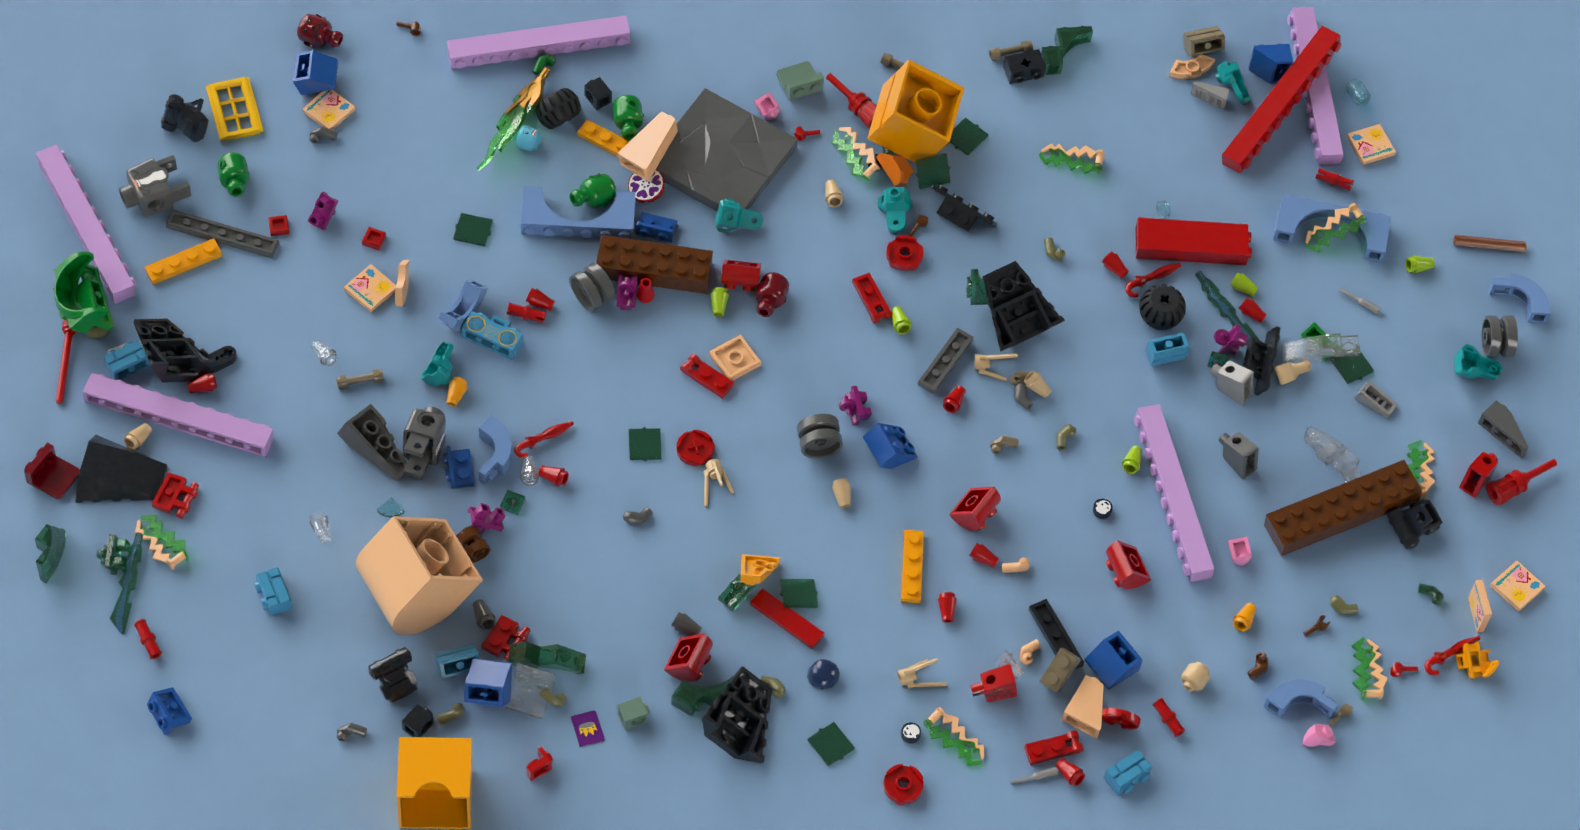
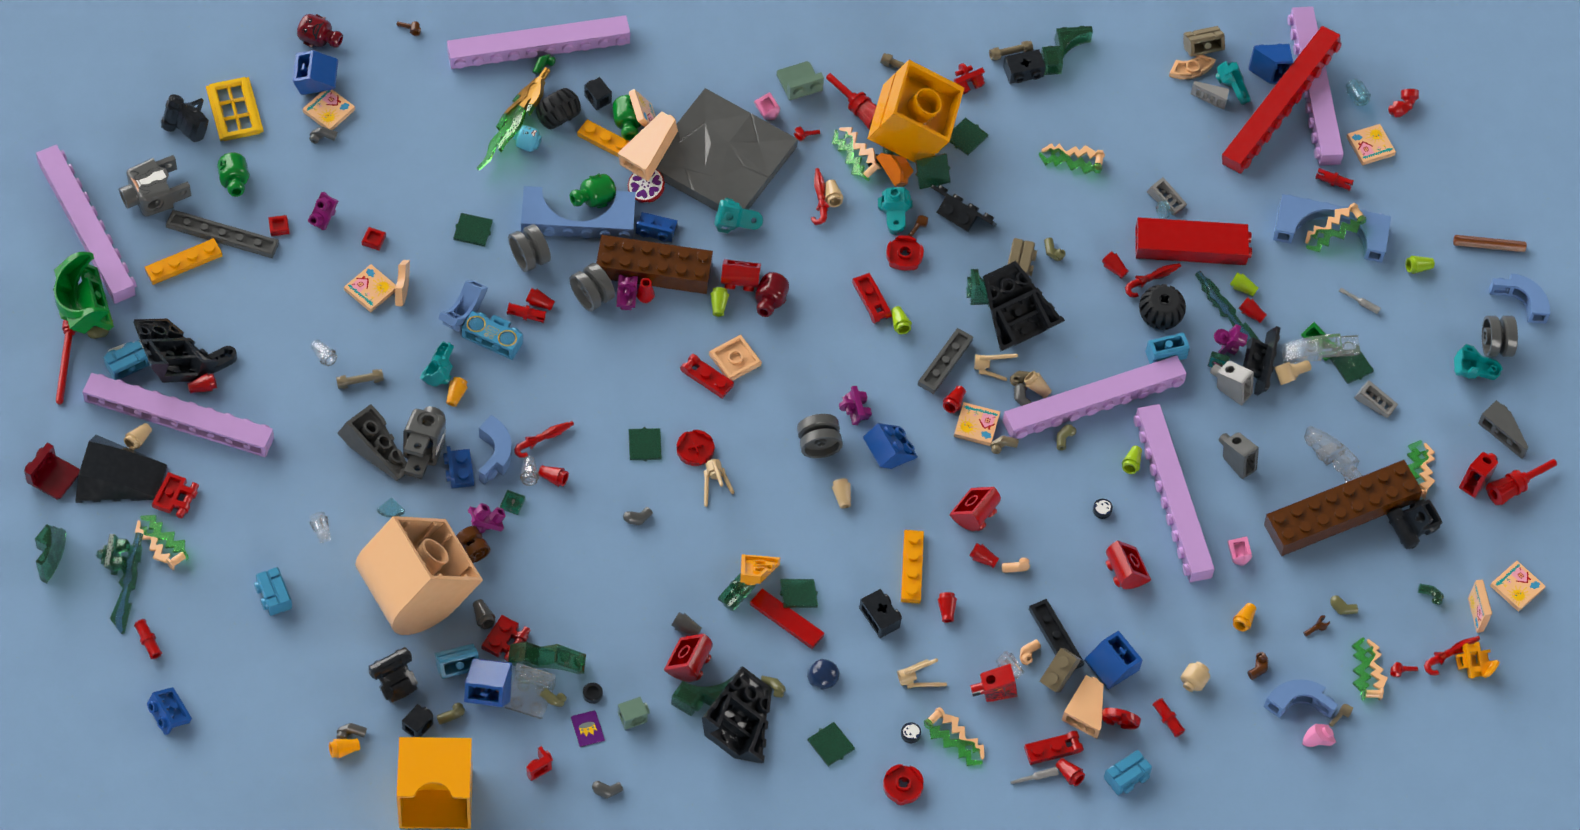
(343, 747): none -> light orange cone
(529, 247): none -> dark grey wheel
(592, 693): none -> black tile
(605, 790): none -> dark grey arm
(642, 107): none -> light nougat tile
(819, 186): none -> red piece
(880, 613): none -> black brick
(974, 76): none -> red hips
(976, 424): none -> light nougat tile
(1023, 254): none -> dark tan brick
(1094, 397): none -> lavender brick
(1171, 193): none -> light grey slope
(1400, 108): none -> red arm

